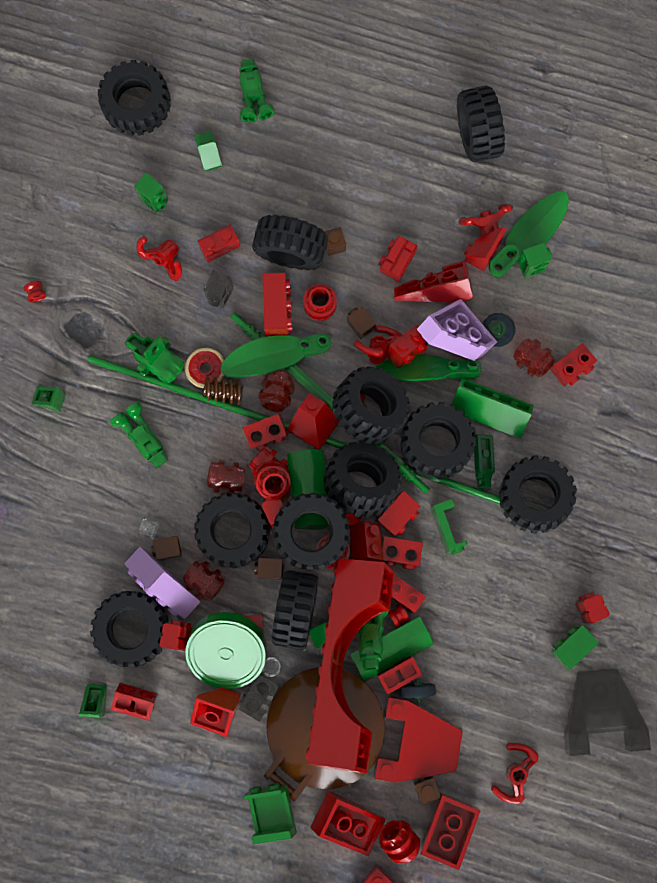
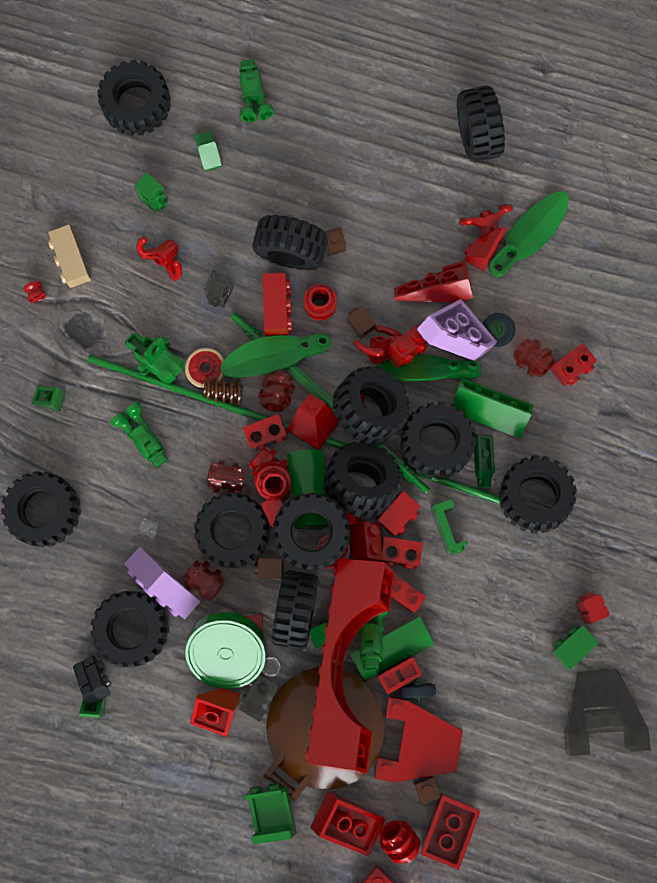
(20, 495): none -> black tyre
(68, 256): none -> tan brick
(91, 679): none -> black brick
(134, 701): red brick -> none
(166, 548): reddish brown brick -> none
(175, 635): red brick -> none
(218, 243): red brick -> none
(398, 258): red brick -> none
(398, 616): red wheel -> none
(532, 759): red piece -> none
(534, 260): green brick -> none

